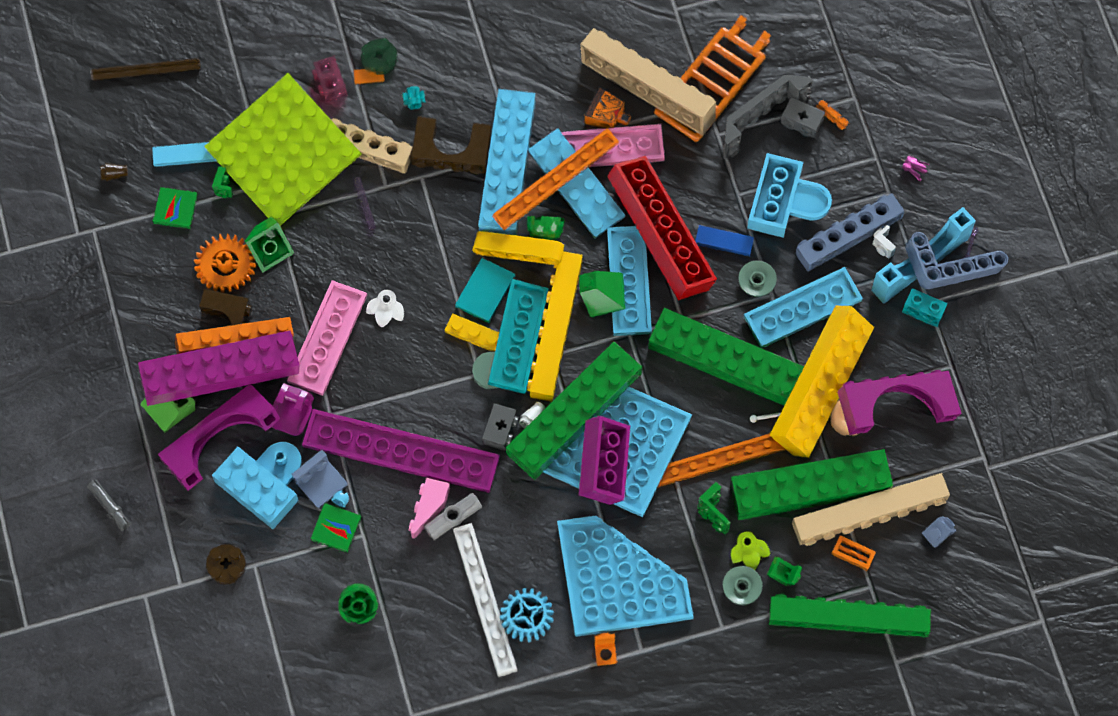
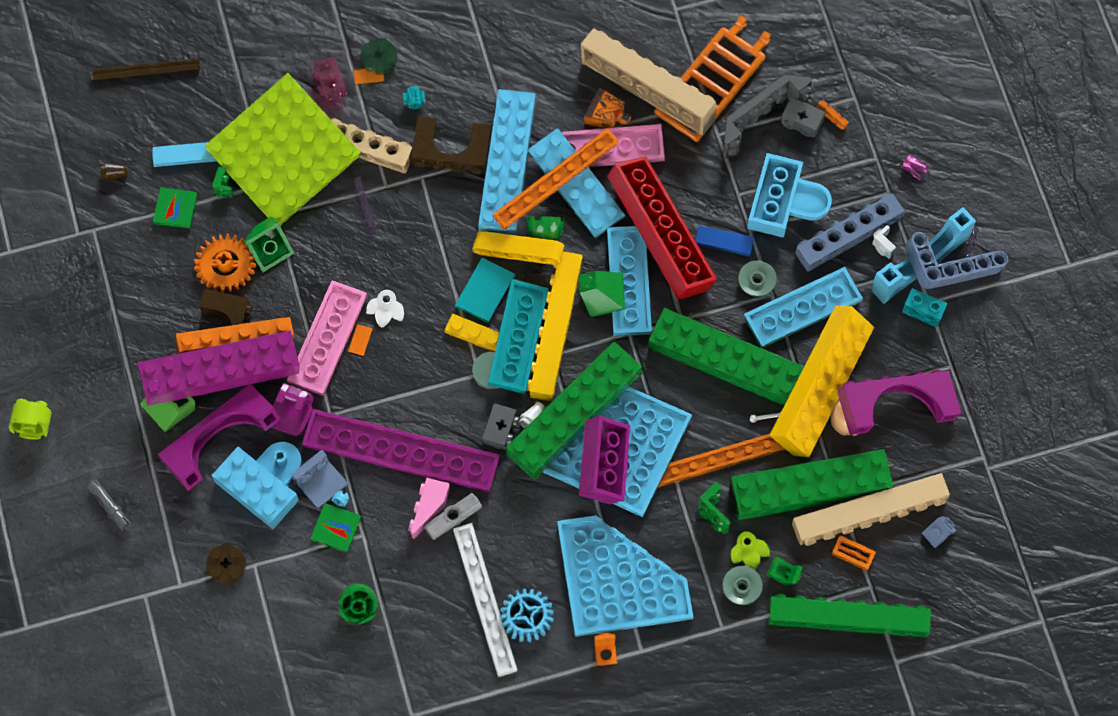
(30, 419): none -> lime brick
(360, 340): none -> orange sticker

